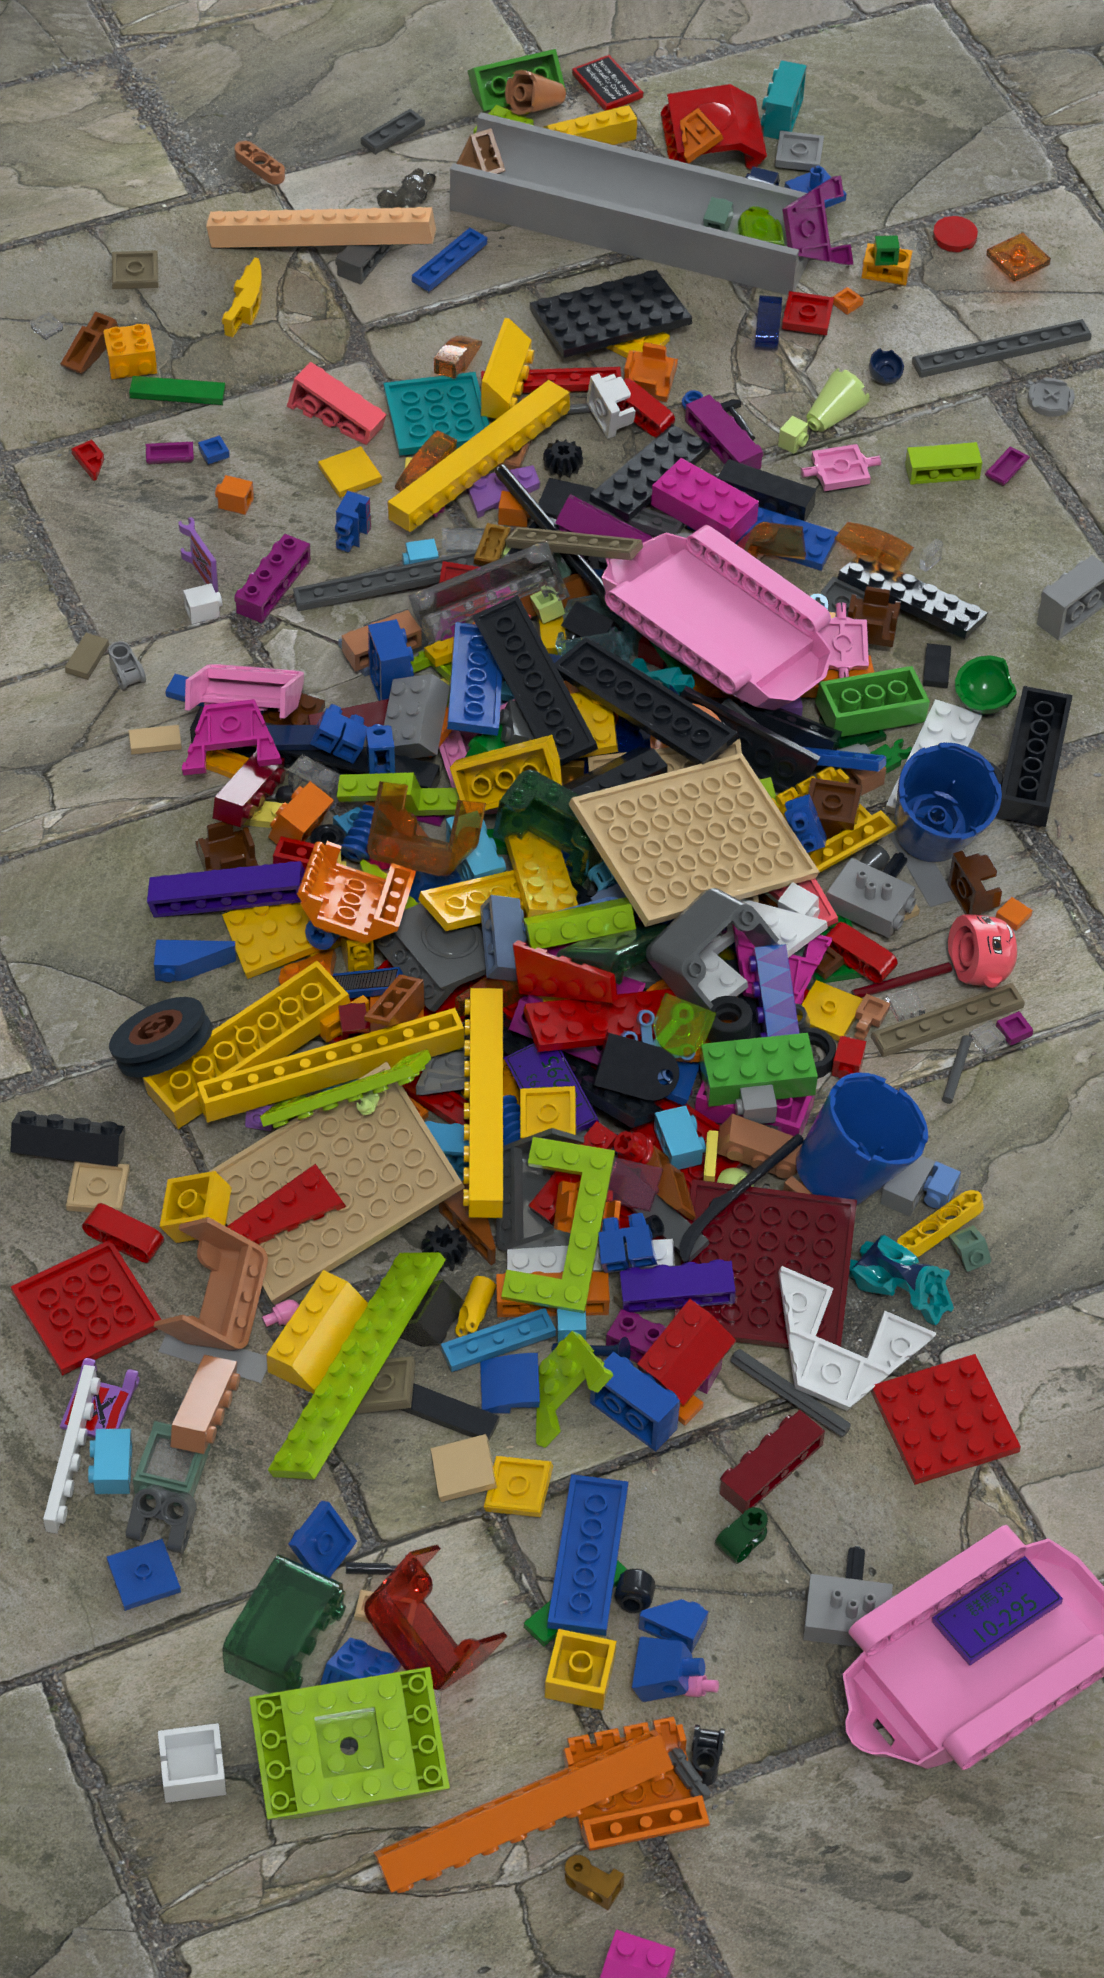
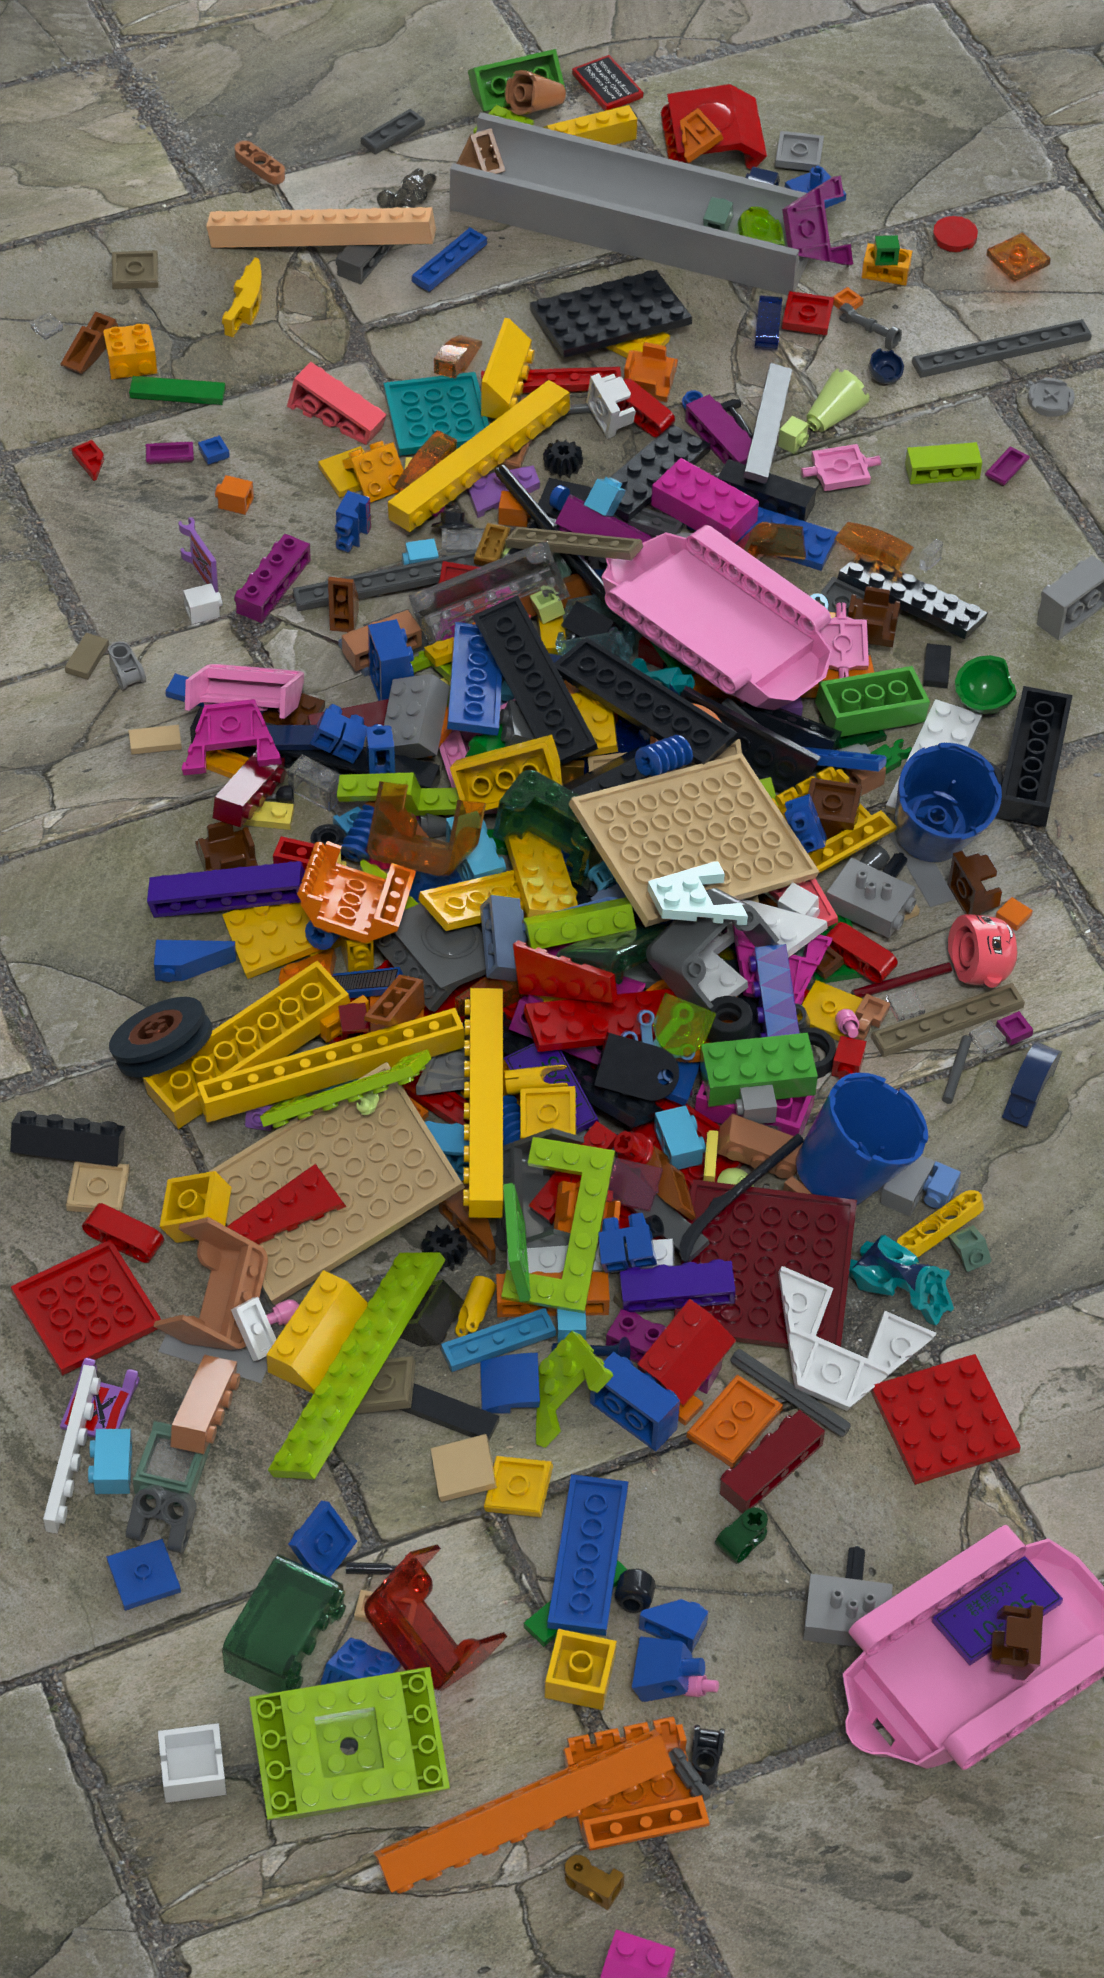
(254, 1328): none -> white plate
(301, 814): orange brick -> none
(342, 604): none -> dark orange slope
(376, 469): none -> light orange bracket
(432, 825): none -> dark grey cone
(452, 519): none -> black piece
(517, 1242): none -> bright green tile
(530, 1078): none -> yellow piece
(559, 496): none -> blue tile
(605, 496): none -> medium azure brick
(663, 756): none -> blue piece
(685, 898): none -> light aqua wing
(734, 1421): none -> orange tile
(767, 423): none -> tile
(783, 99): teal brick -> none
(847, 1022): none -> bright pink cylinder
(891, 335): none -> dark grey piece
(1019, 1647): none -> reddish brown panel
(1030, 1081): none -> dark blue arch

